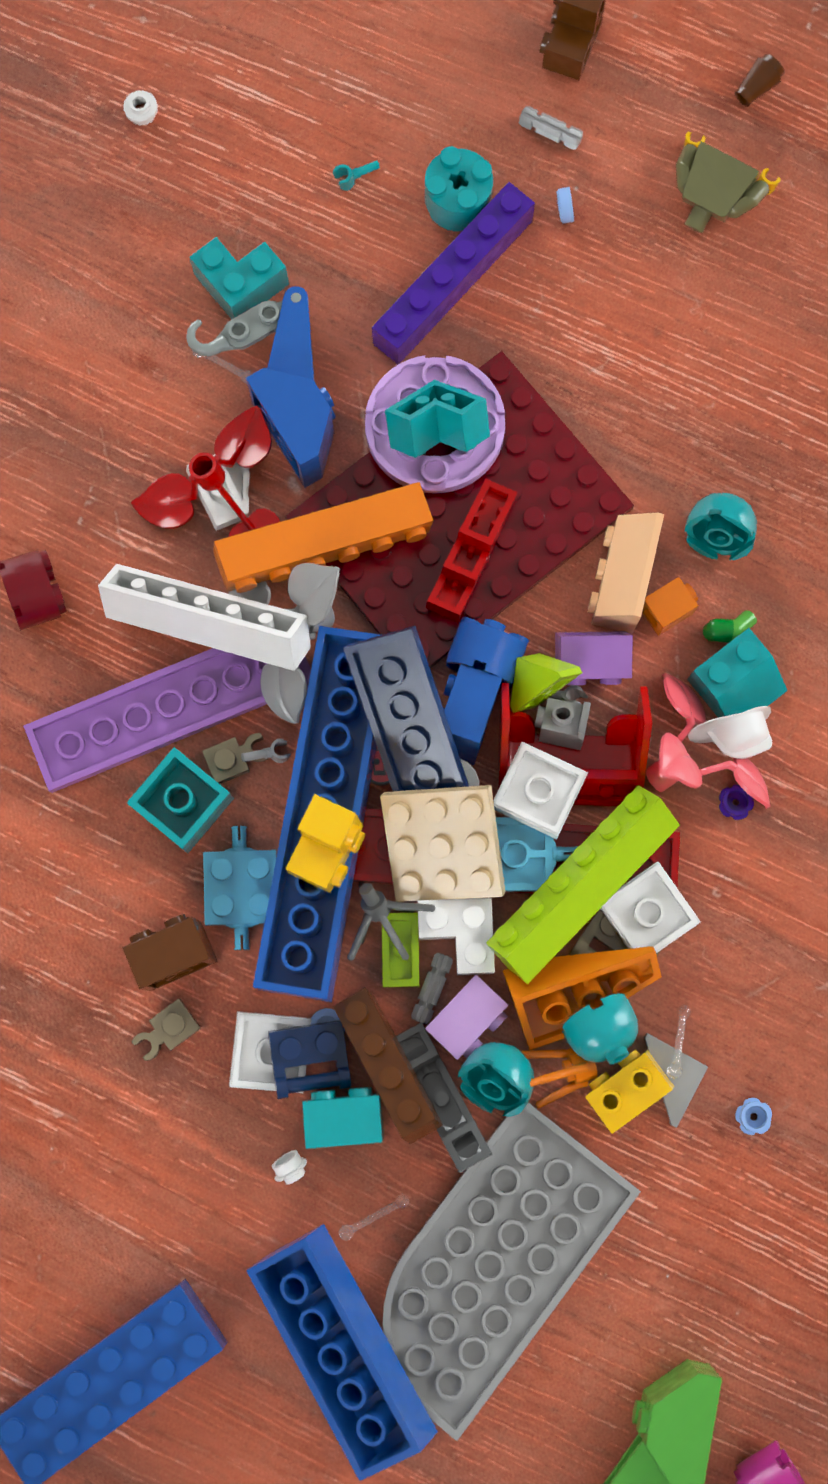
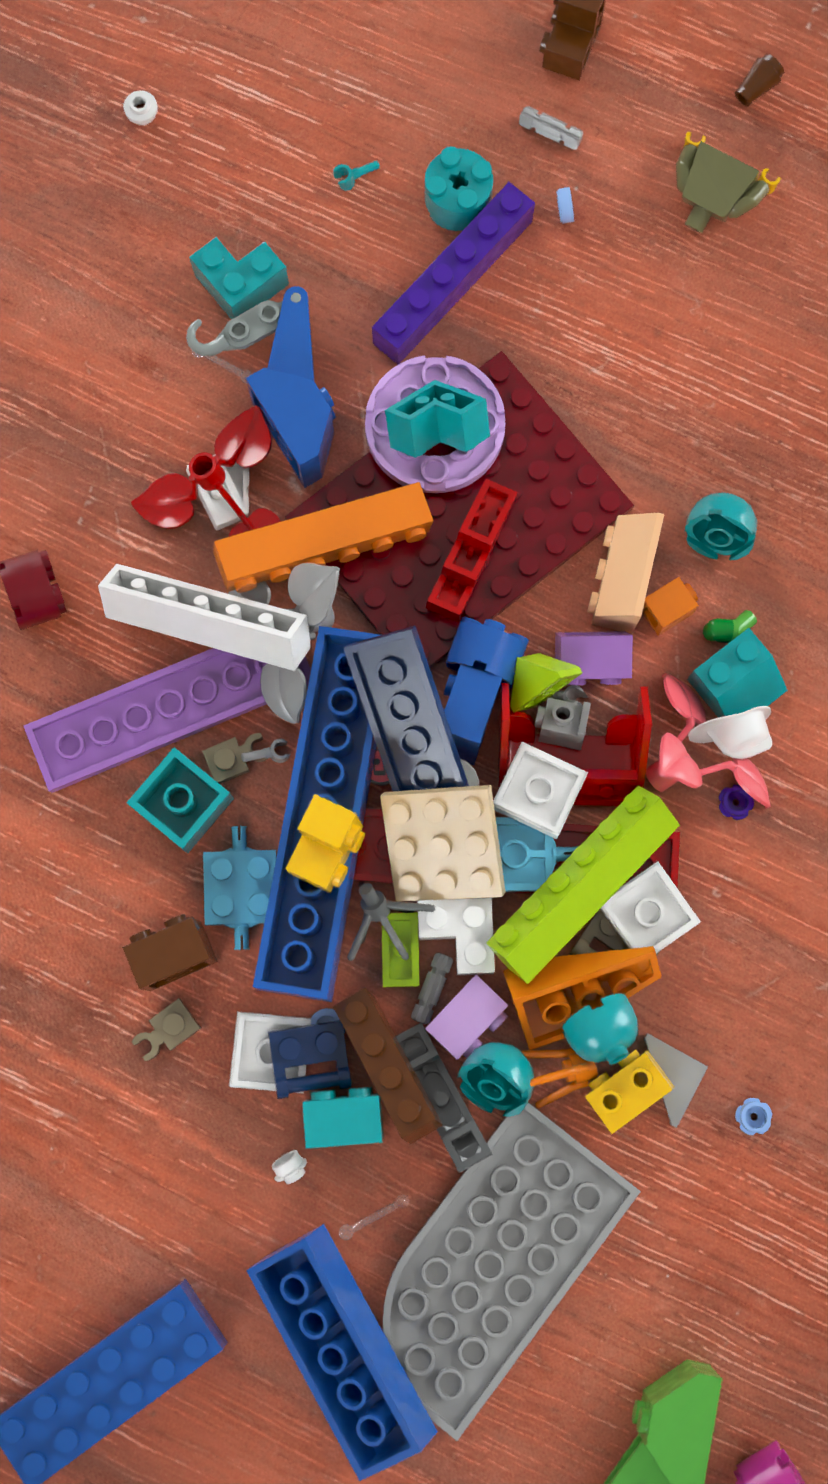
(675, 1069): clear hinge -> none

